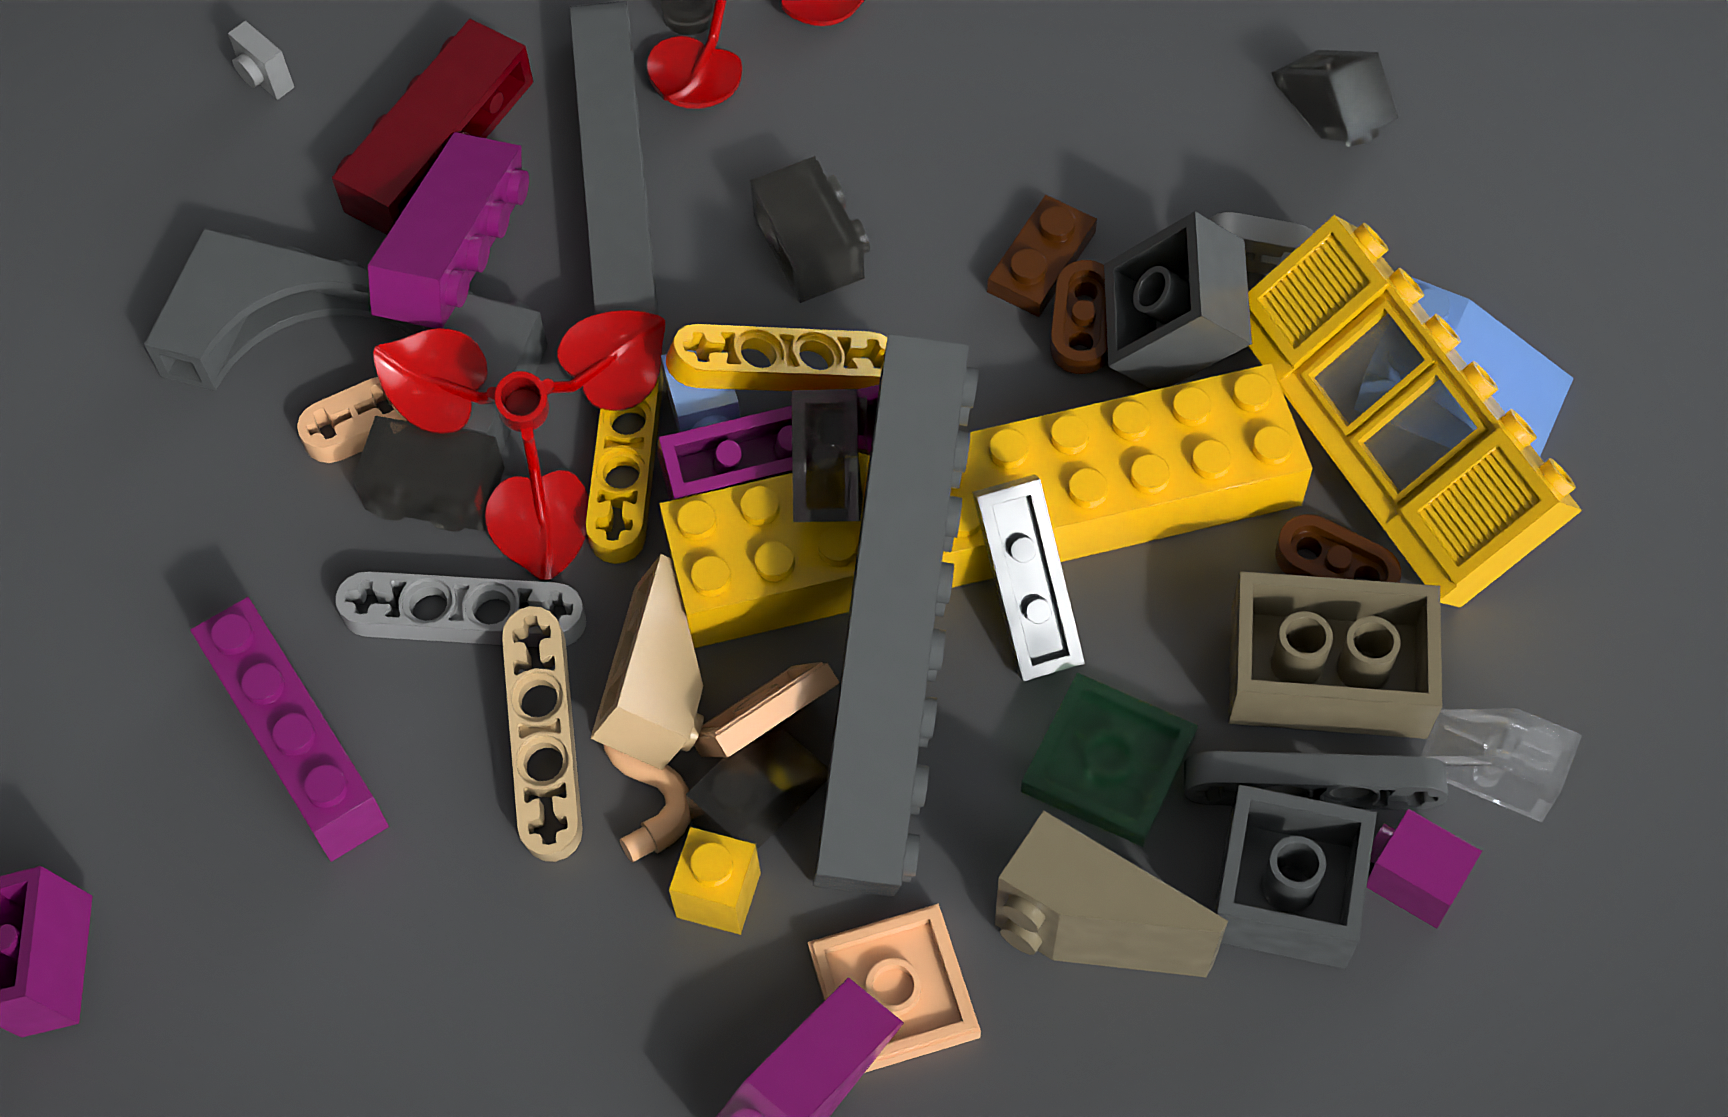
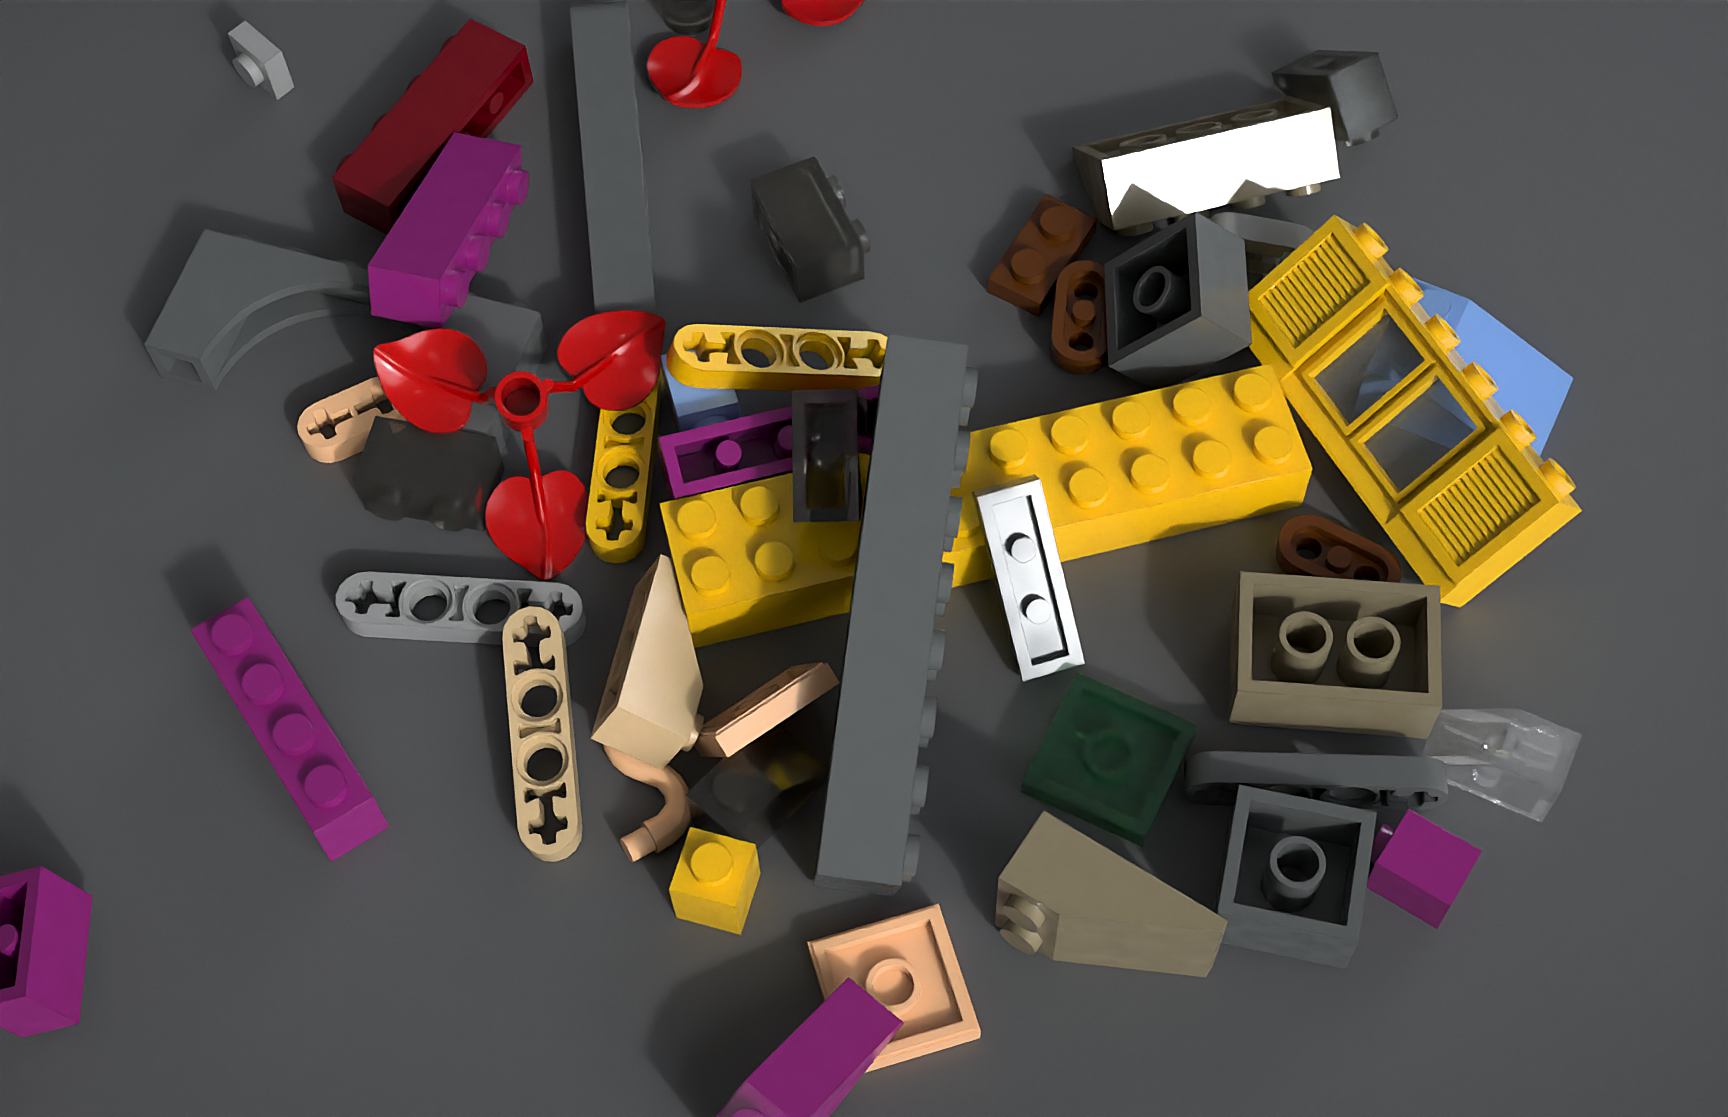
(1208, 163): none -> slope

